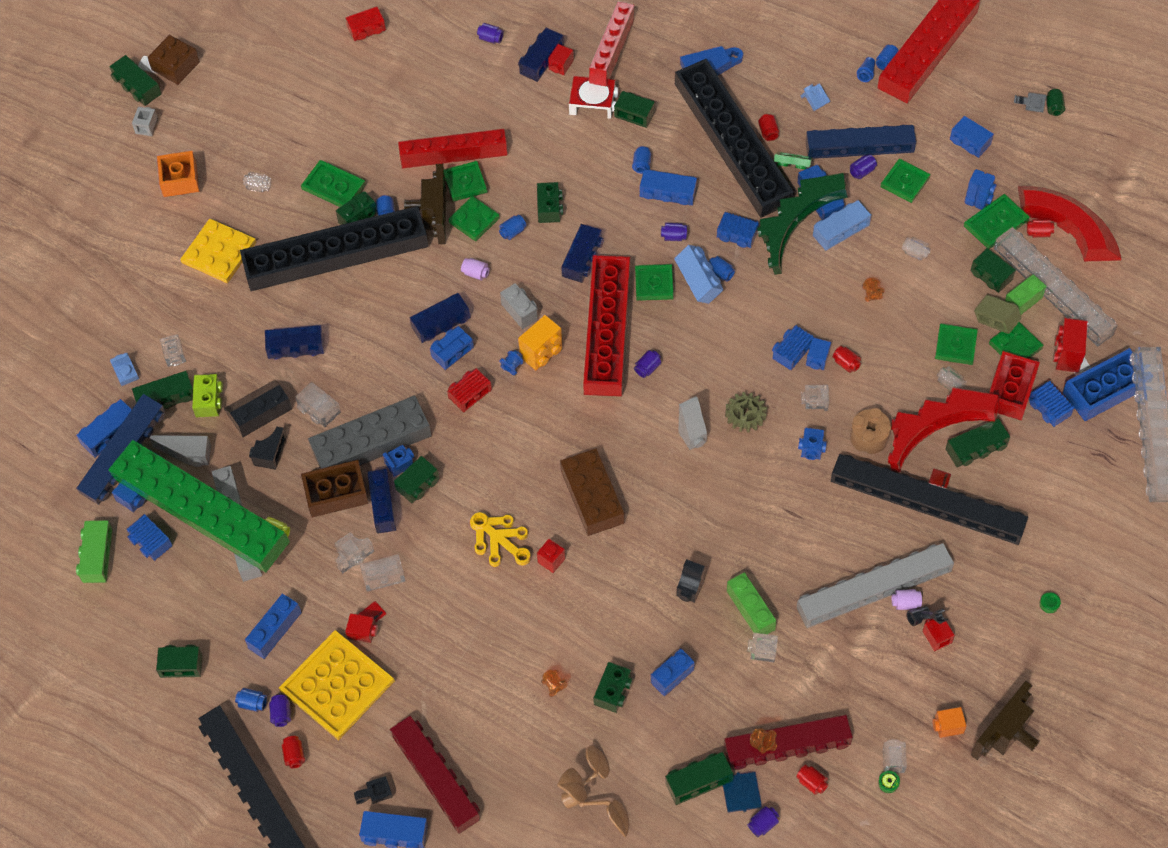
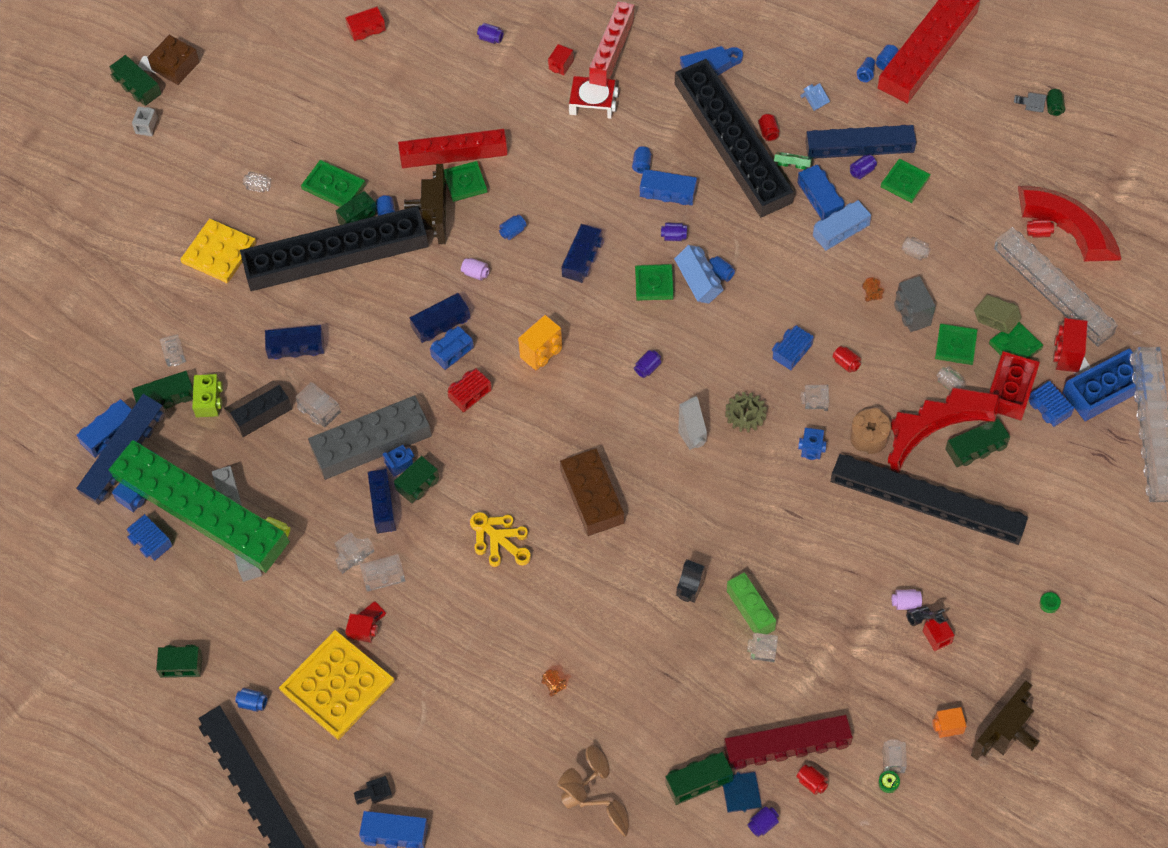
(94, 552): bright green brick -> none
(124, 369): medium blue bracket -> none
(178, 173): orange brick -> none
(188, 449): light grey slope -> none
(268, 451): black arch -> none
(273, 626): blue brick -> none
(280, 710): dark purple brick -> none
(293, 752): red brick -> none
(334, 488): reddish brown brick -> none
(435, 775): dark red brick -> none
(474, 218): green plate -> none
(511, 362): blue brick -> none
(519, 306): light grey brick -> none
(536, 59): clear blue brick -> none
(548, 202): dark green brick -> none
(551, 555): red brick -> none
(606, 326): red brick -> none
(613, 687): dark green brick -> none
(634, 109): dark green brick -> none
(672, 672): blue brick -> none
(737, 230): blue brick -> none
(762, 740): clear orange brick -> none
(812, 195): dark green arch -> none
(818, 354): blue brick -> none
(874, 585): light grey brick -> none
(914, 304): none -> dark grey brick
(940, 478): red sticker -> none
(971, 136): blue brick -> none
(980, 189): blue brick -> none
(992, 270): dark green brick -> none
(996, 220): green plate -> none
(1027, 293): bright green brick -> none

